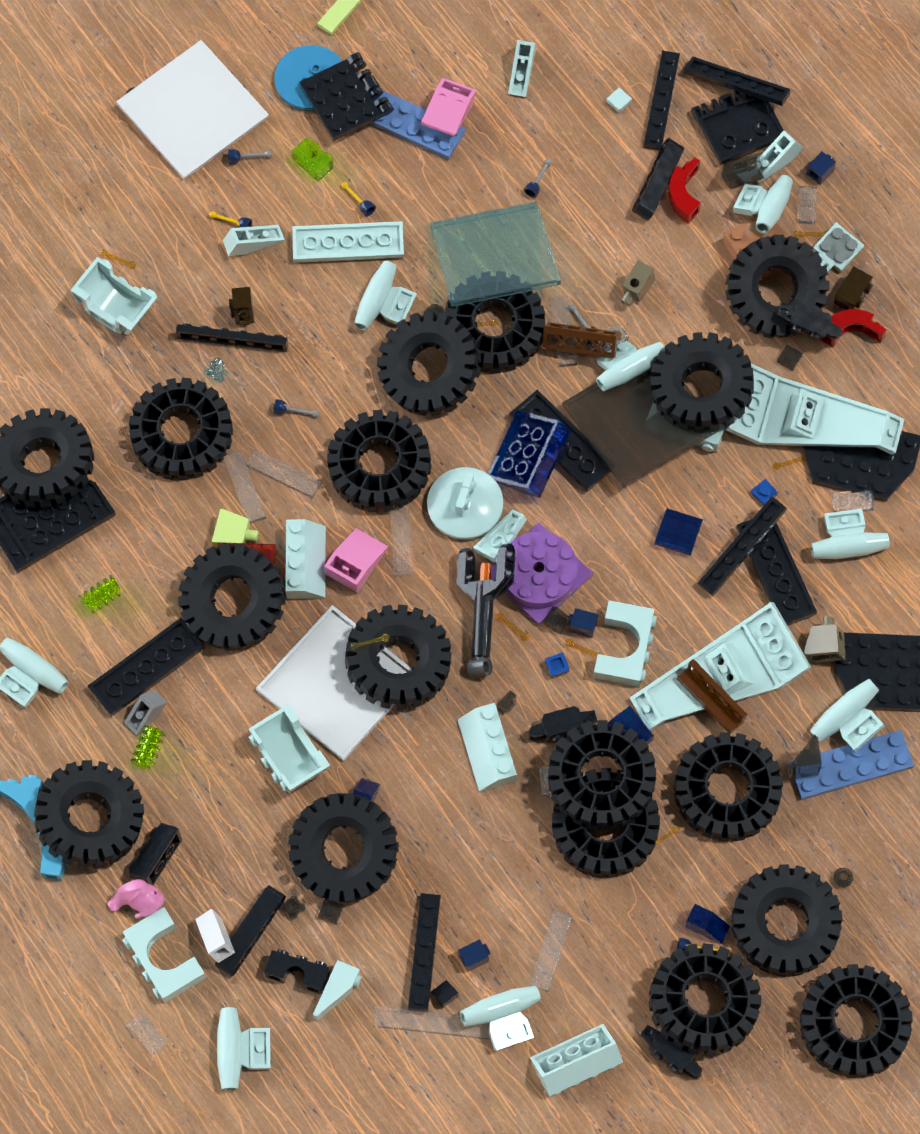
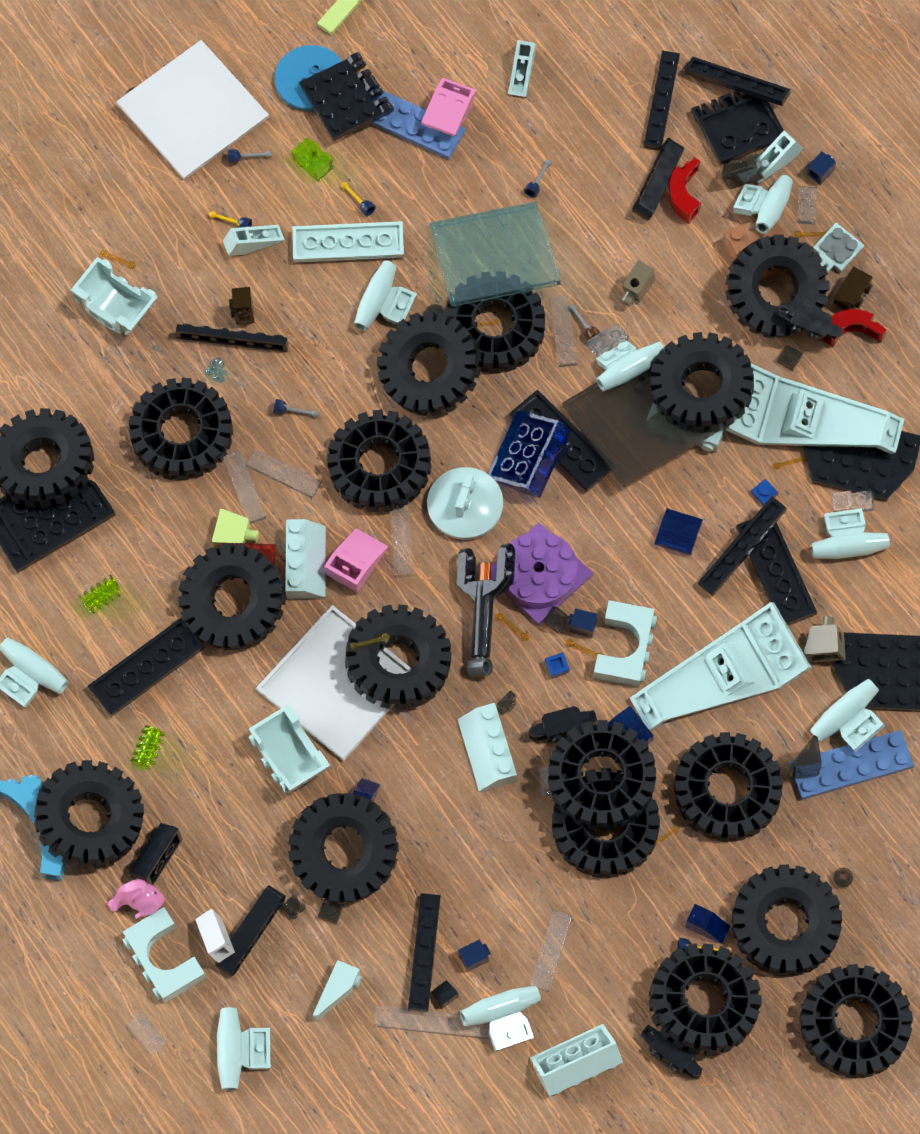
(145, 711): light grey slope -> none
(281, 964): black arch -> none
(501, 534): light aqua wing -> none
(583, 333): reddish brown fence -> none
(619, 100): light aqua tile -> none
(712, 697): reddish brown fence -> none

